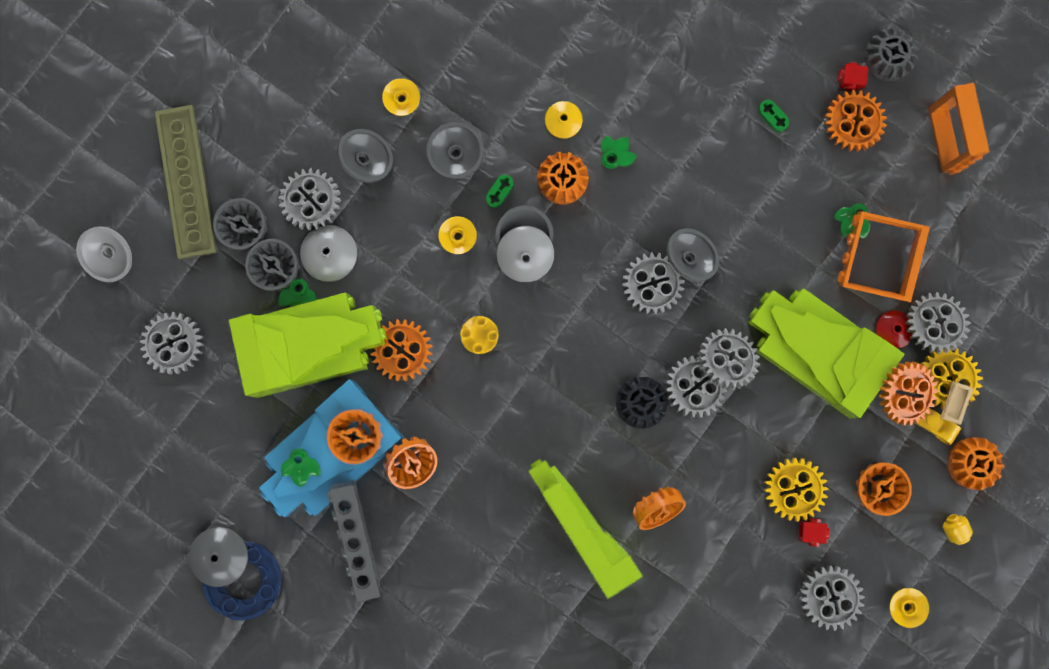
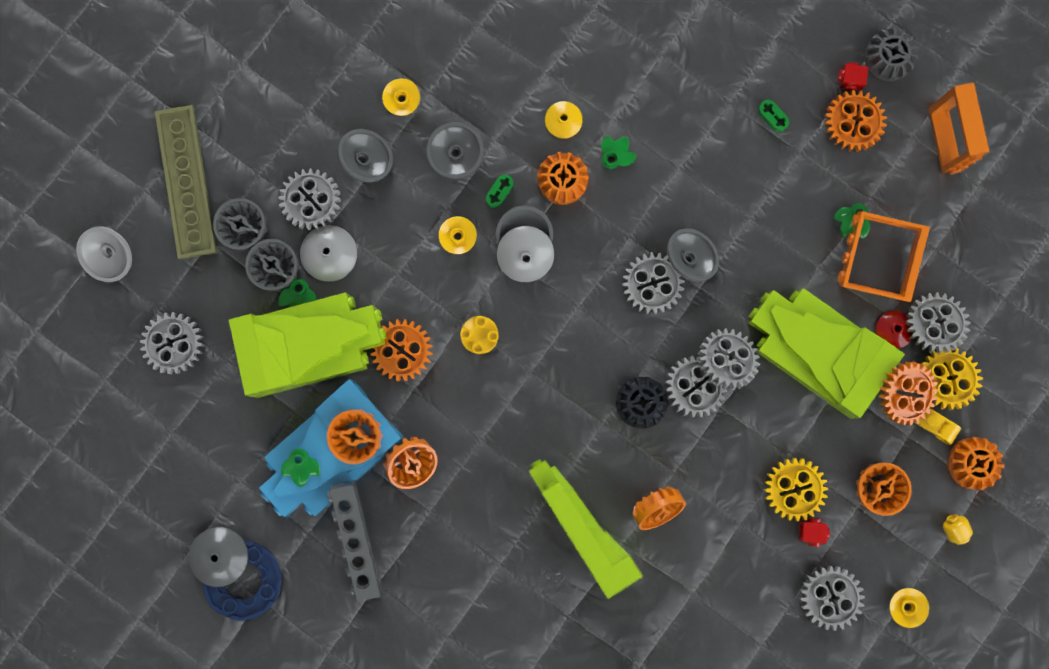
(956, 403): tan tile -> none

